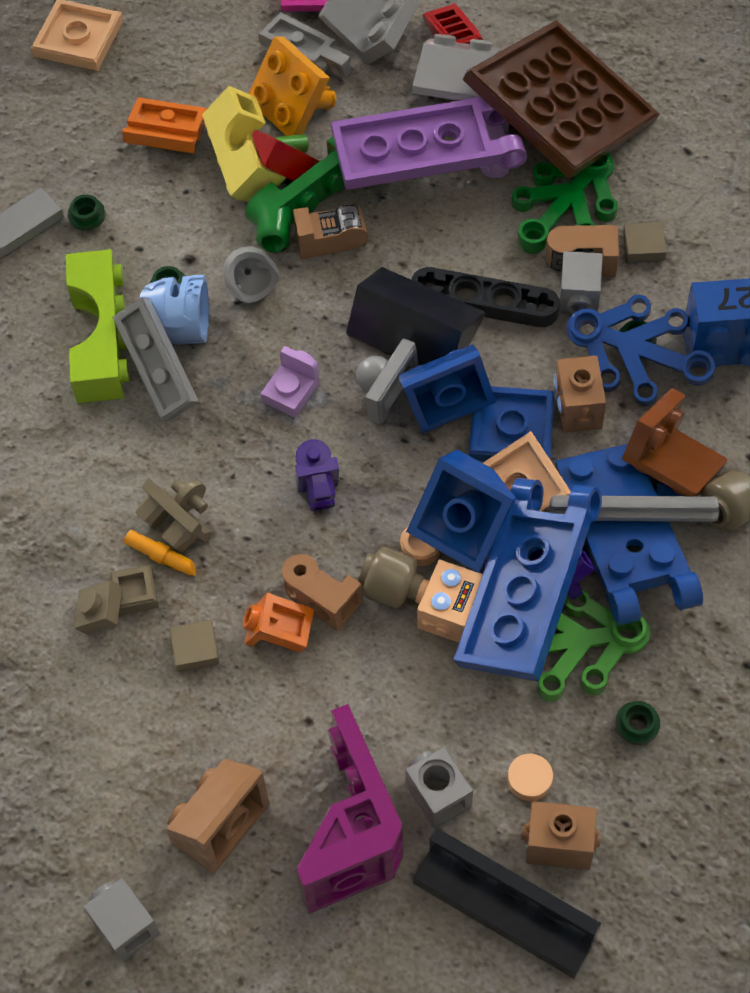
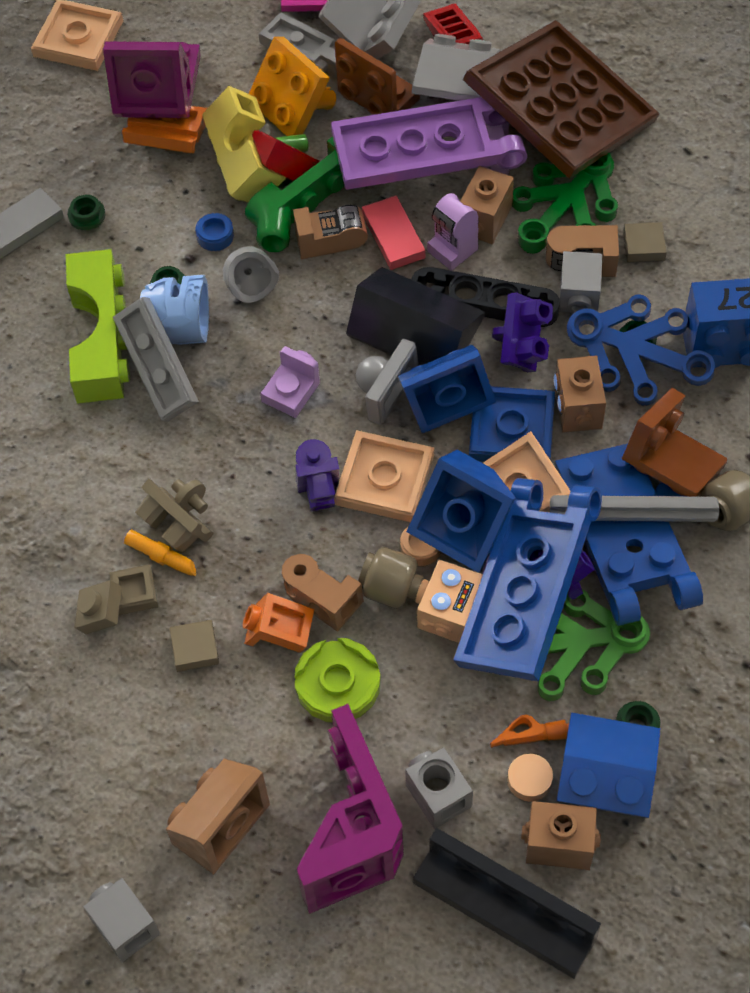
(151, 78): none -> magenta bracket
(214, 232): none -> blue tile
(335, 676): none -> lime tile
(370, 81): none -> dark orange bracket
(384, 476): none -> light nougat tile
(393, 232): none -> coral tile
(454, 232): none -> lavender leg
(491, 197): none -> medium nougat head
(521, 332): none -> dark purple hips
(538, 732): none -> orange hand
(609, 765): none -> blue slope

